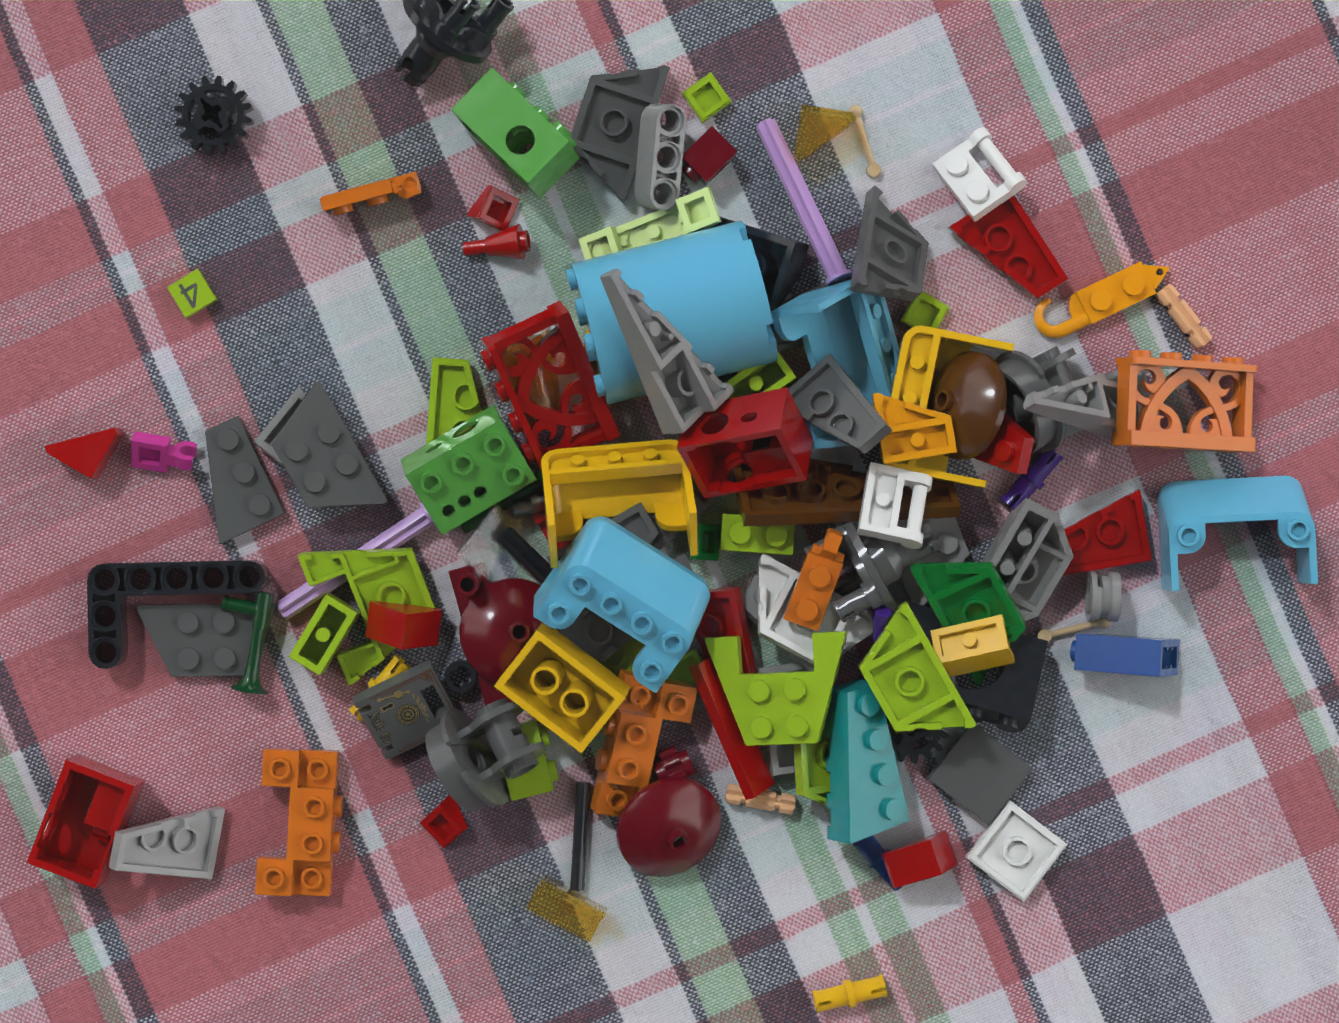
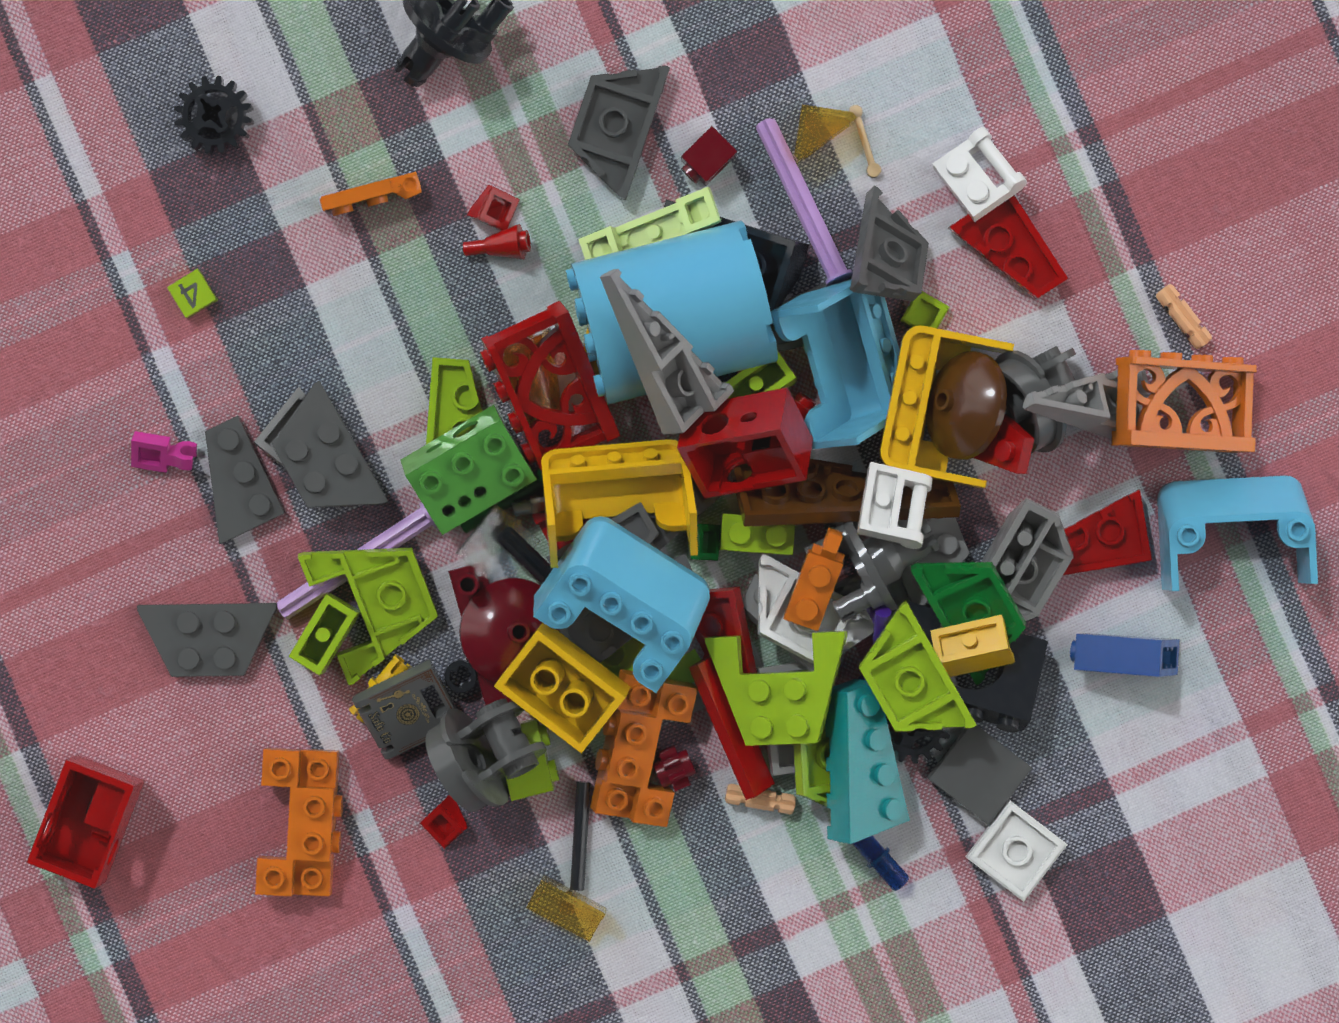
(88, 452): red slope -> none
(160, 585): black beam -> none
(171, 846): light grey wing -> none
(260, 611): dark green piece -> none
(403, 624): red slope -> none
(506, 122): bright green piece -> none
(658, 817): dark red dish -> none
(668, 172): light grey beam -> none
(706, 98): lime tile -> none
(838, 407): dark grey wing -> none
(849, 993): yellow pin -> none
(914, 431): light orange wing -> none
(919, 860): red slope -> none
(1028, 483): dark purple pin -> none
(1048, 635): tan hinge -> none
(1103, 299): light orange plate -> none
(1103, 596): light grey wheel -> none

